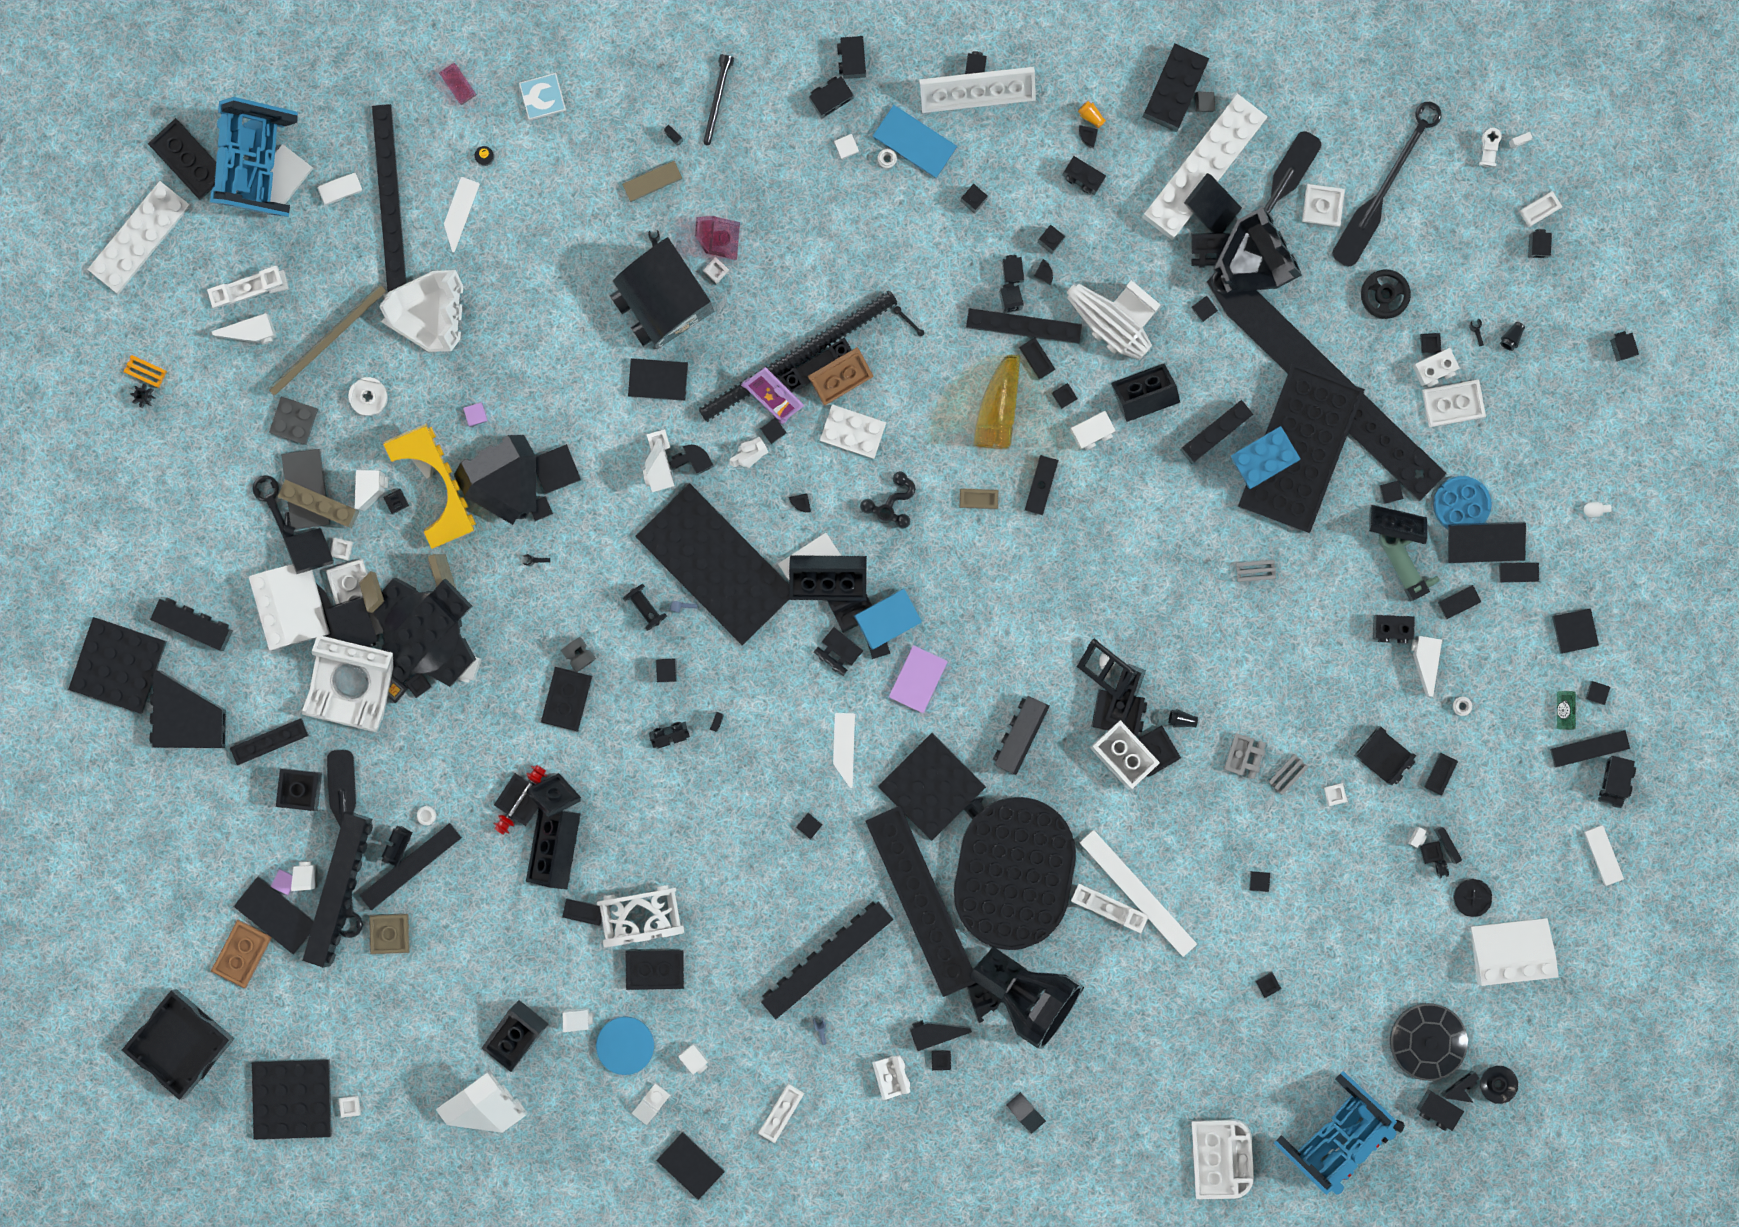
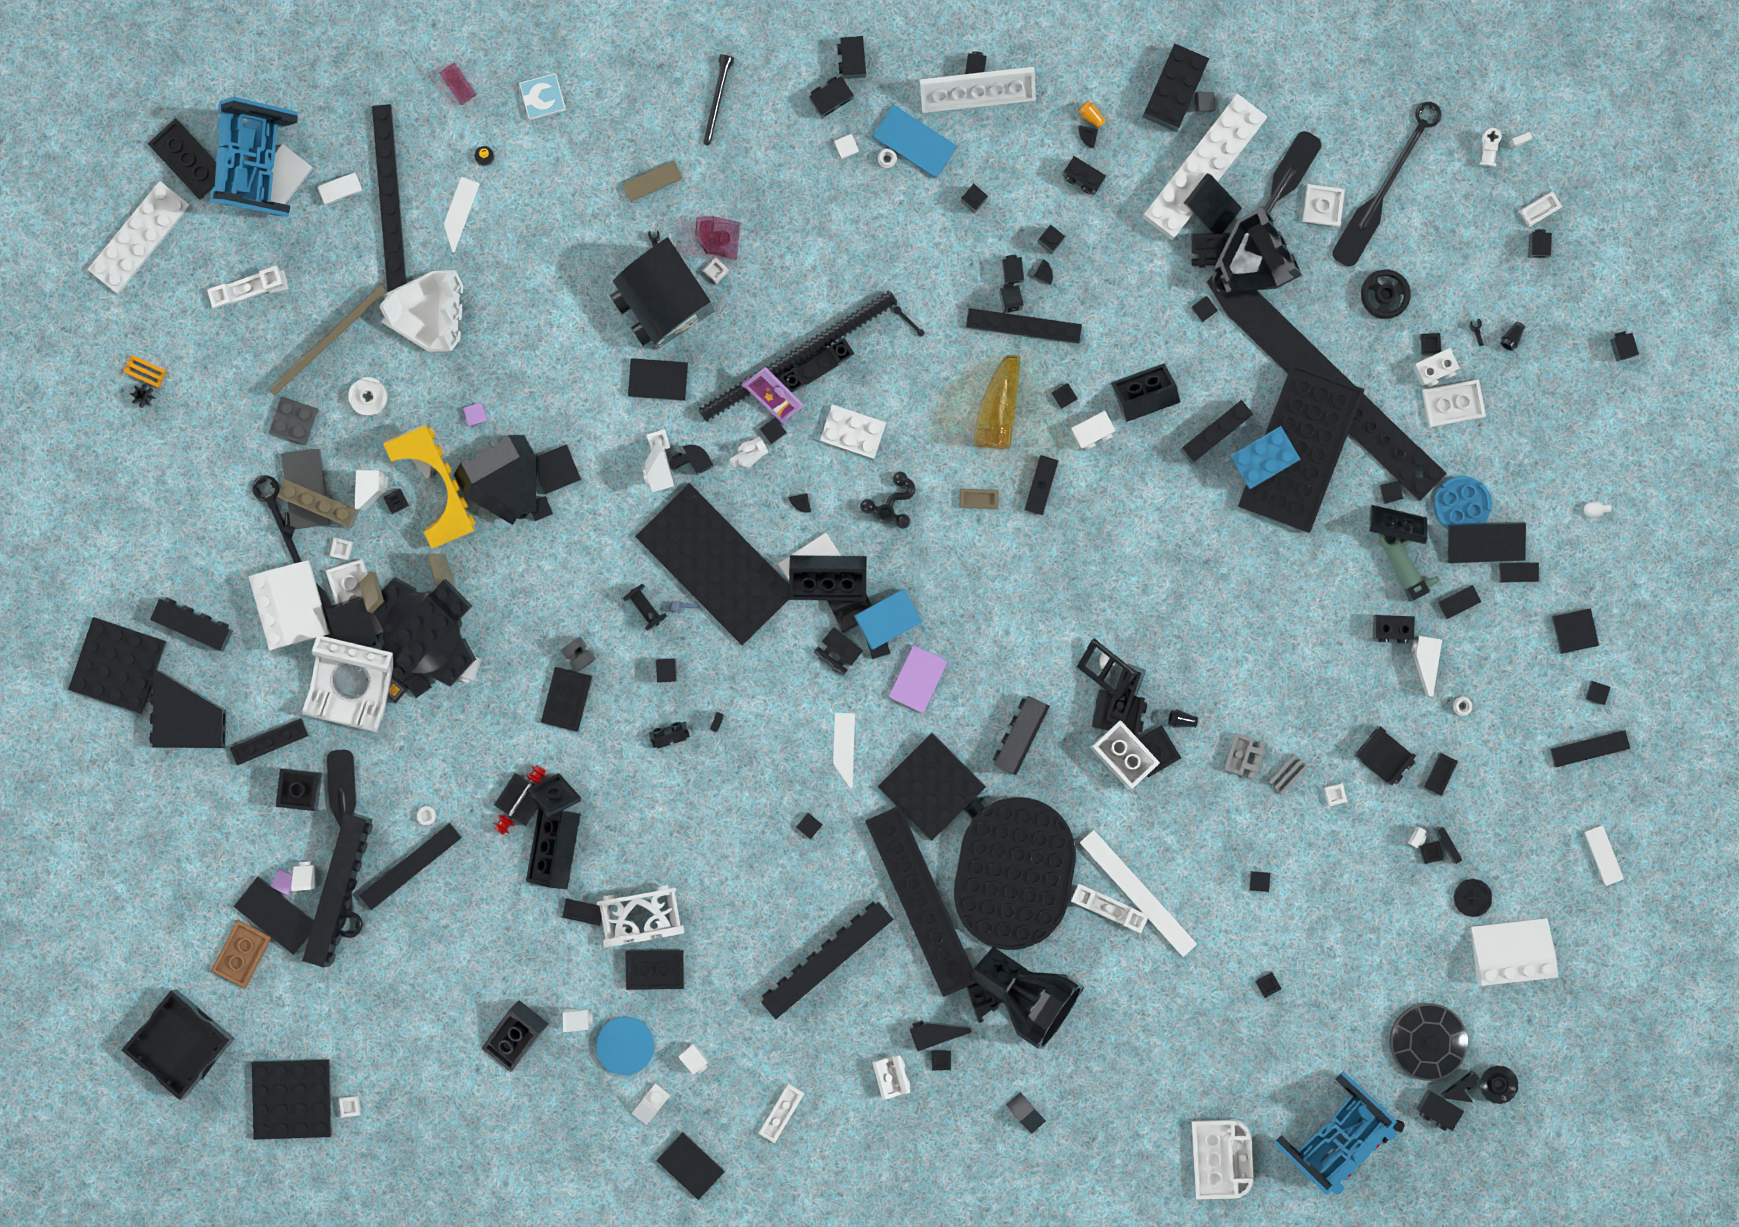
(255, 330): white slope -> none
(308, 551): black tile -> none
(389, 934): dark tan tile -> none
(400, 838): black hinge -> none
(483, 1107): white panel -> none
(536, 560): black hand -> none
(673, 135): black tile -> none
(820, 1028): sand blue hand -> none
(840, 376): medium nougat tile -> none
(1037, 358): black tile -> none
(1119, 321): white piece -> none
(1272, 570): light grey tile -> none
(1441, 869): black bush -> none
(1566, 710): clear green slope -> none
(1617, 781): black hinge -> none

